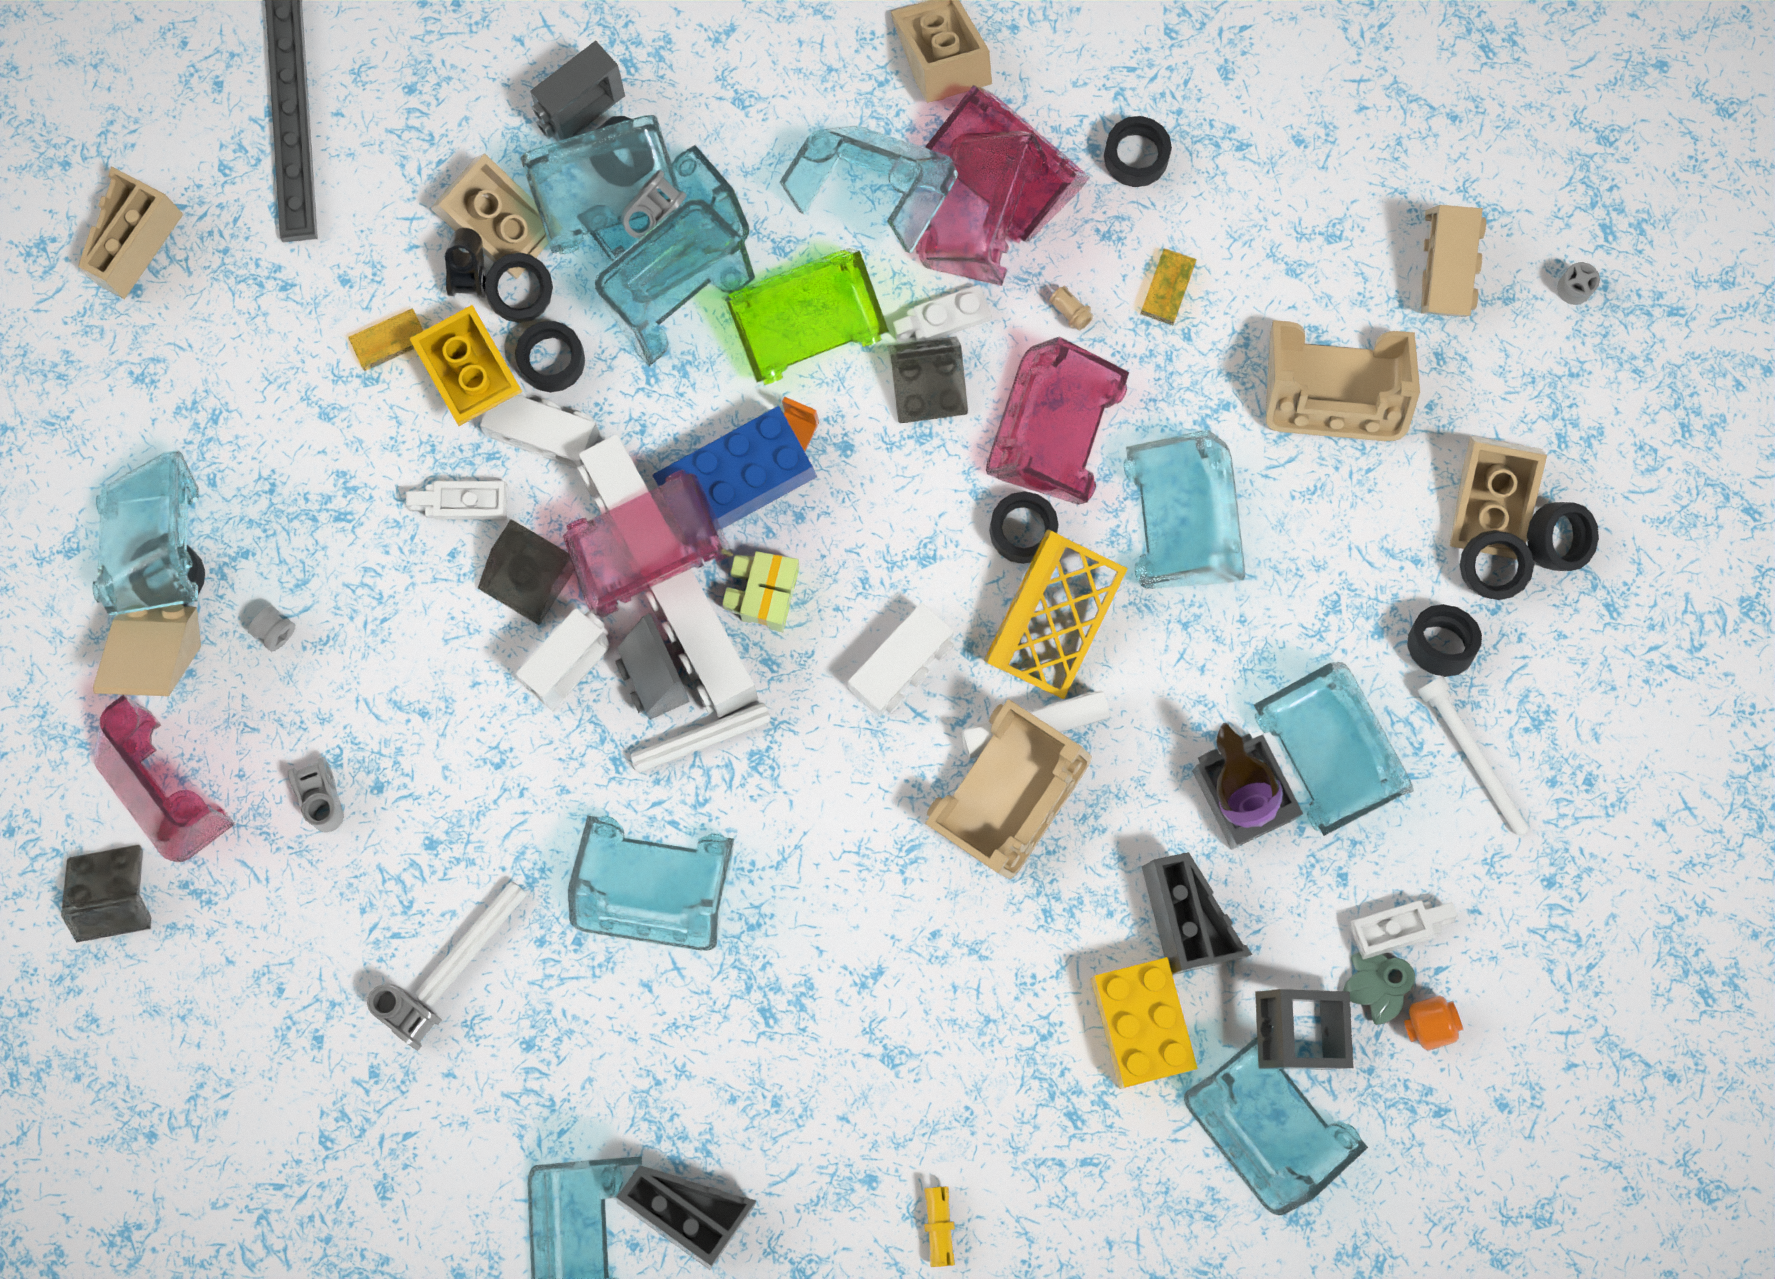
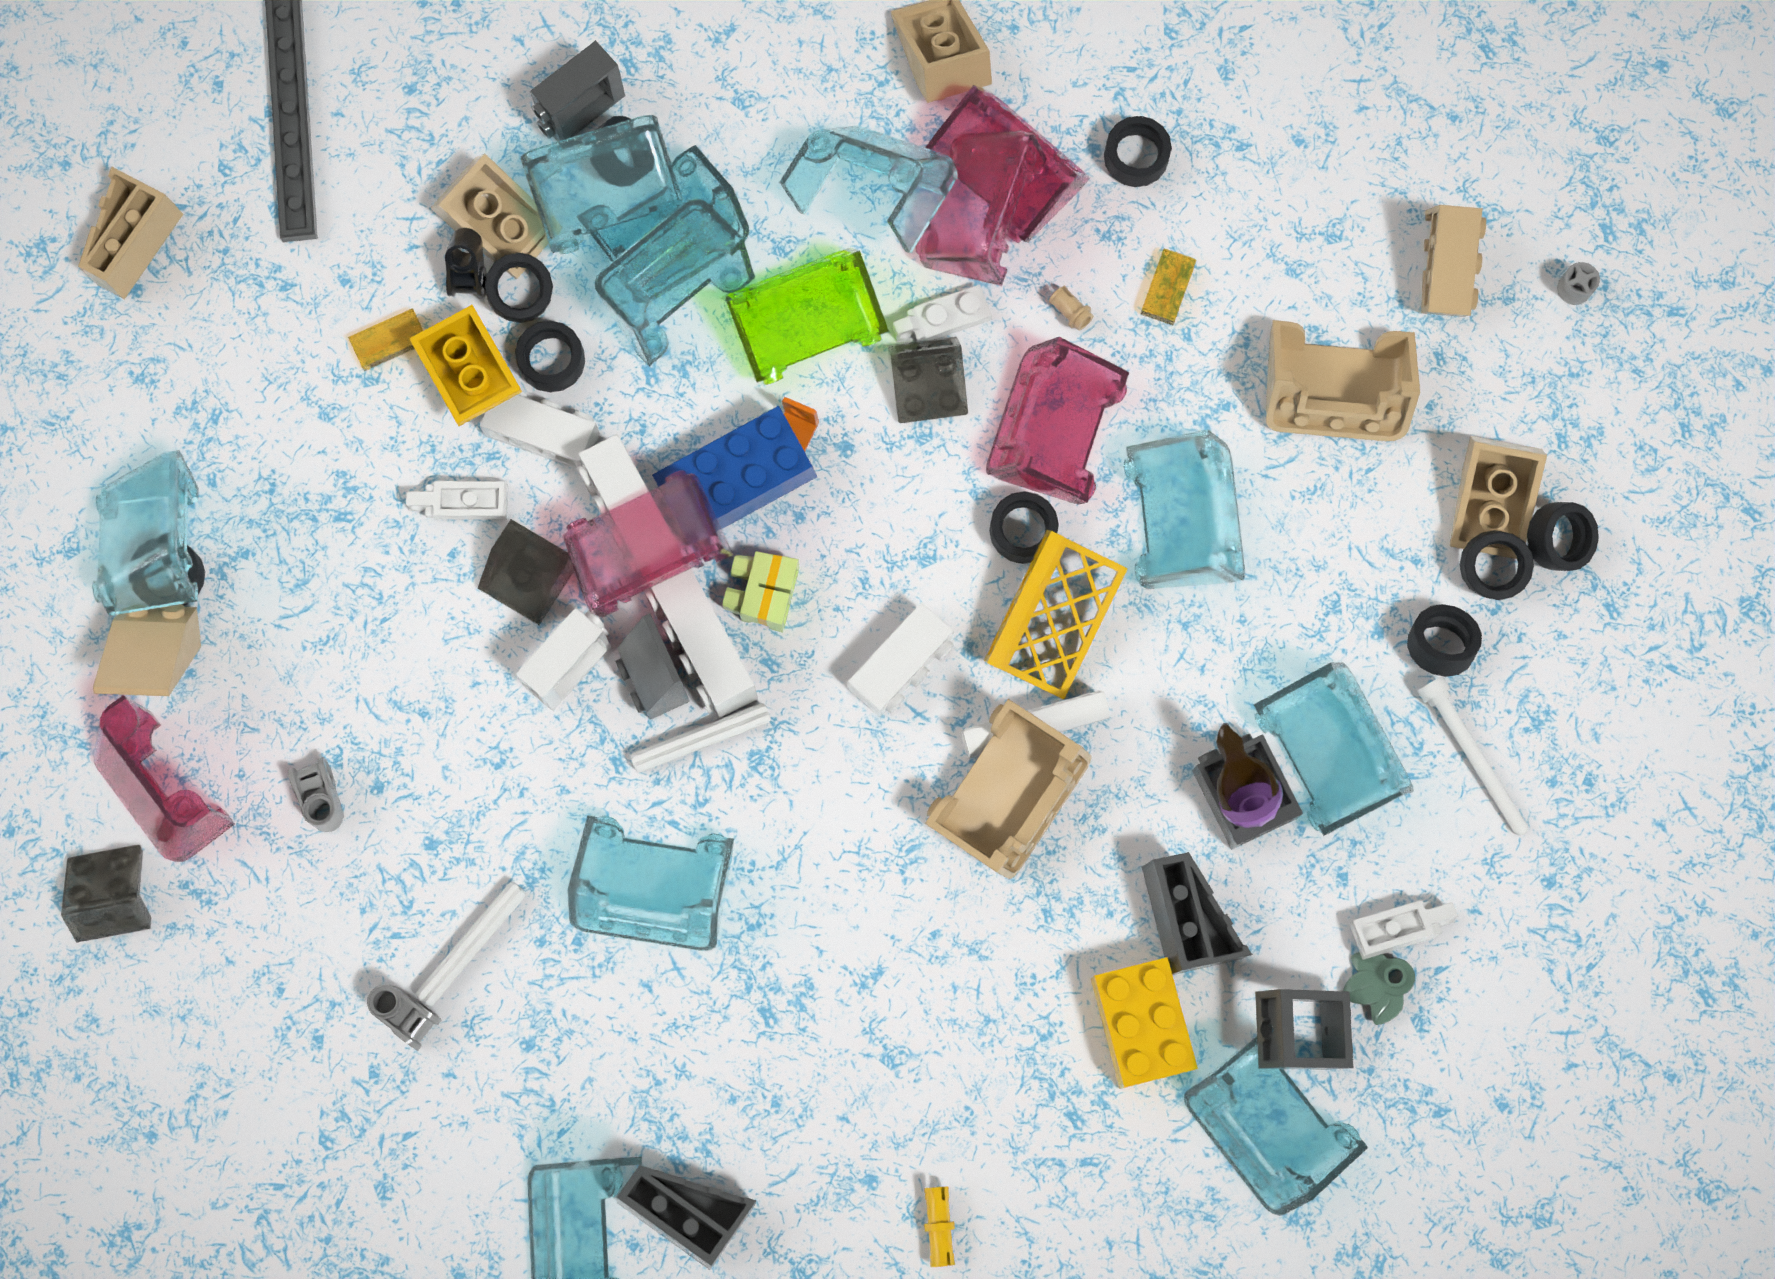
(271, 628): light grey wheel -> none
(652, 203): light grey piece -> none
(1433, 1023): orange head -> none

